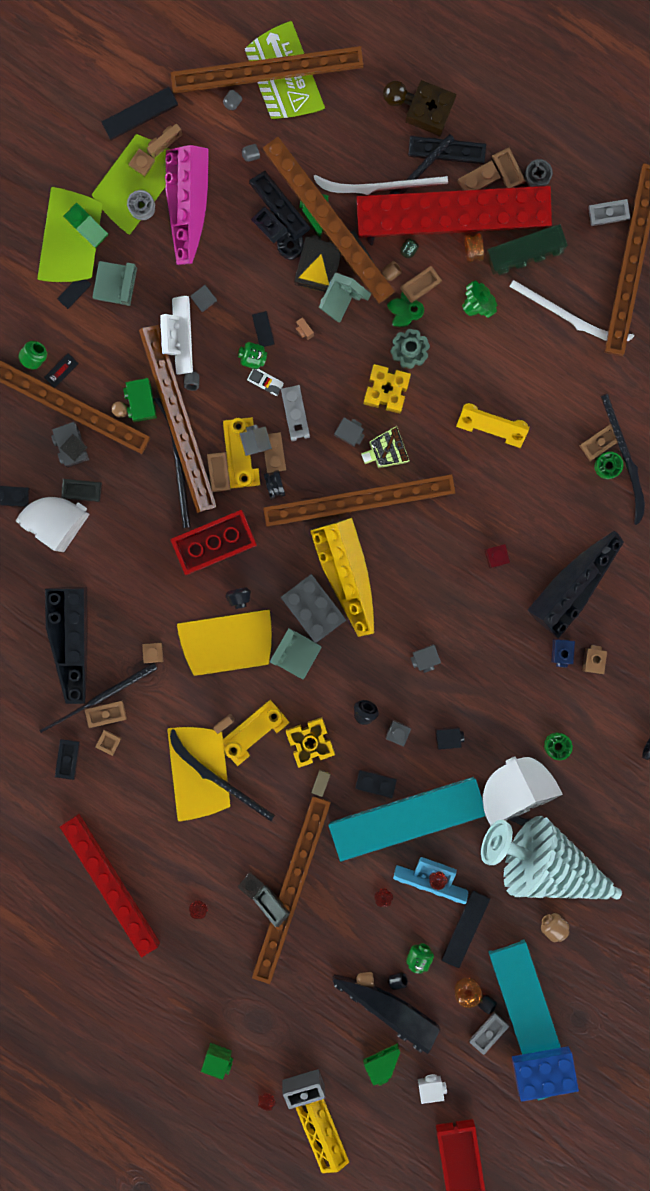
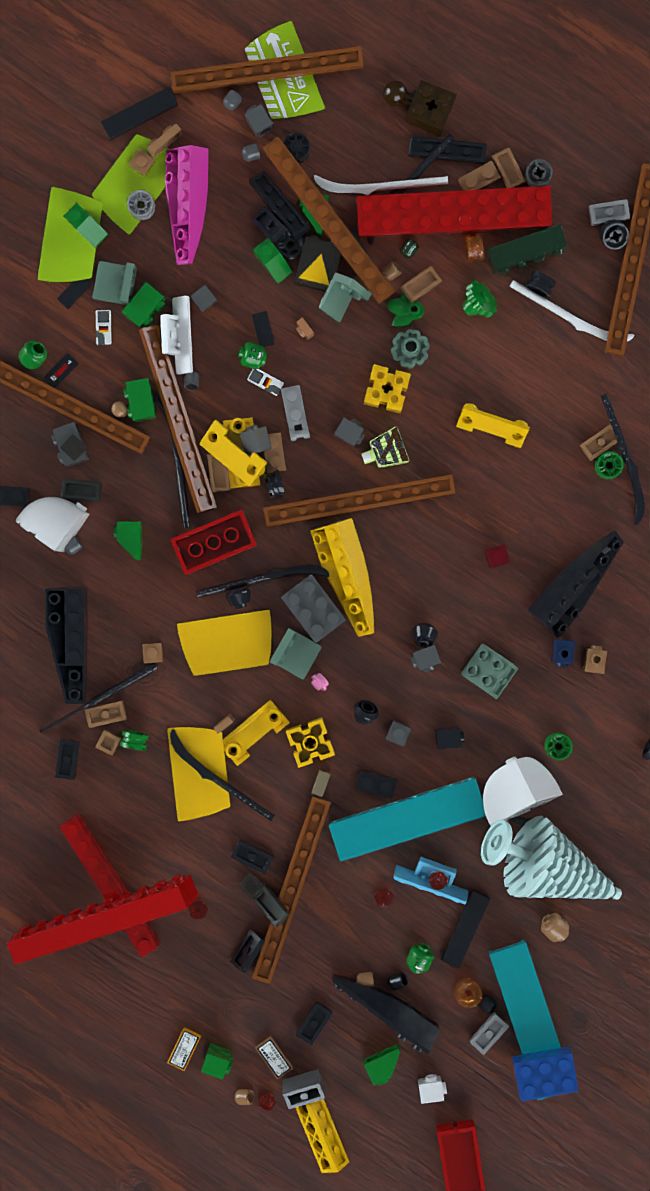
(73, 546): none -> dark grey piece
(103, 327): none -> sticker
(103, 918): none -> red brick
(130, 537): none -> green slope
(134, 740): none -> green wheel
(144, 306): none -> green brick
(184, 1049): none -> tile
(231, 455): none -> yellow brick
(242, 1098): none -> medium nougat piece
(247, 951): none -> black plate
(252, 856): none -> black plate
(258, 120): none -> dark grey brick
(272, 260): none -> green slope
(274, 573): none -> black piece
(274, 1057): none -> tile
(298, 146): none -> black wheel
(314, 1023): none -> black plate
(319, 682): none -> bright pink plate
(424, 634): none -> black cone
(489, 671): none -> sand green bracket
(540, 284): none -> black wheel
(606, 234): none -> black wheel

